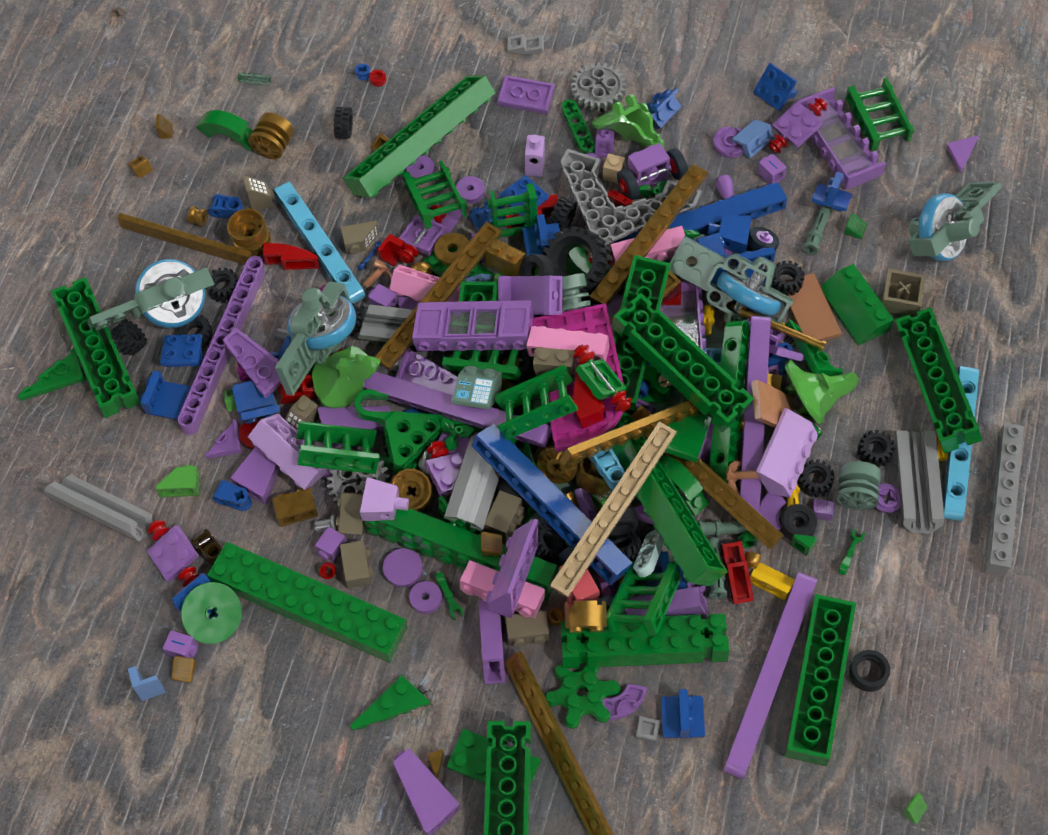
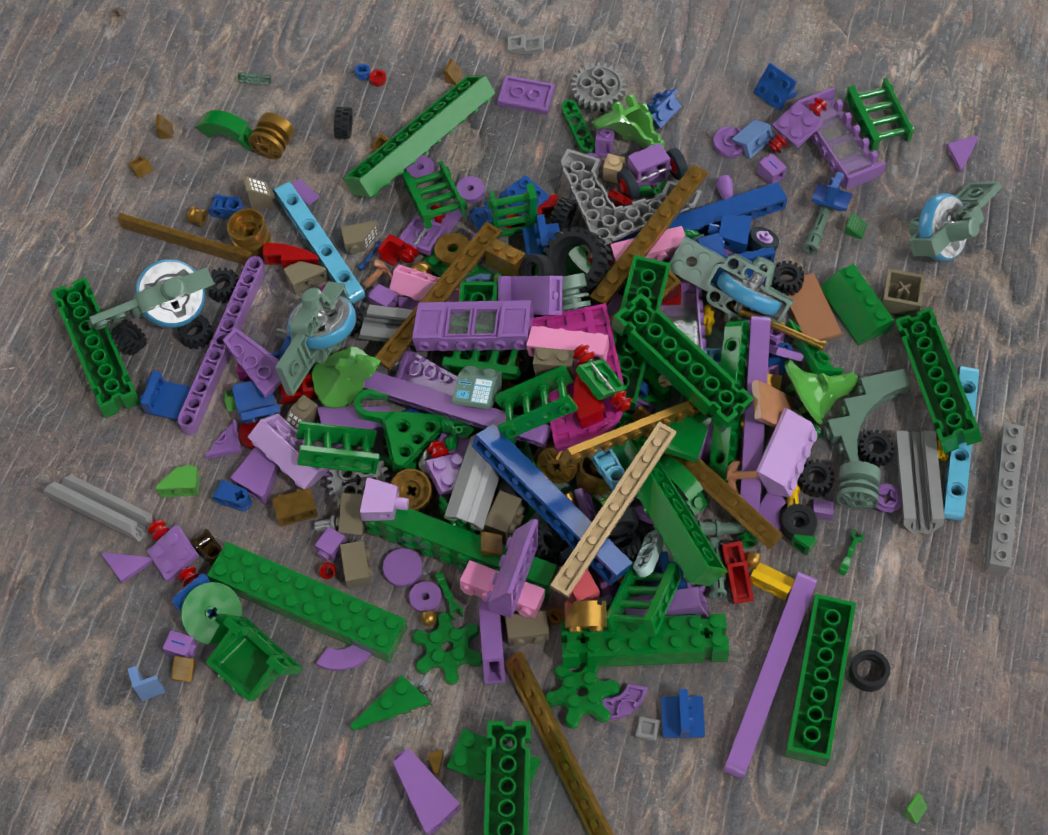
(61, 375): green wing -> none
(126, 565): none -> medium lavender tile
(182, 350): blue bracket -> none
(250, 659): none -> green windscreen
(304, 276): none -> dark tan slope
(305, 192): none -> medium lavender sticker
(343, 659): none -> medium lavender tile
(428, 618): none -> pearl gold hinge
(447, 661): none -> green plate
(452, 72): none -> pearl gold slope
(534, 149): lavender torso -> none
(871, 393): none -> sand green arch

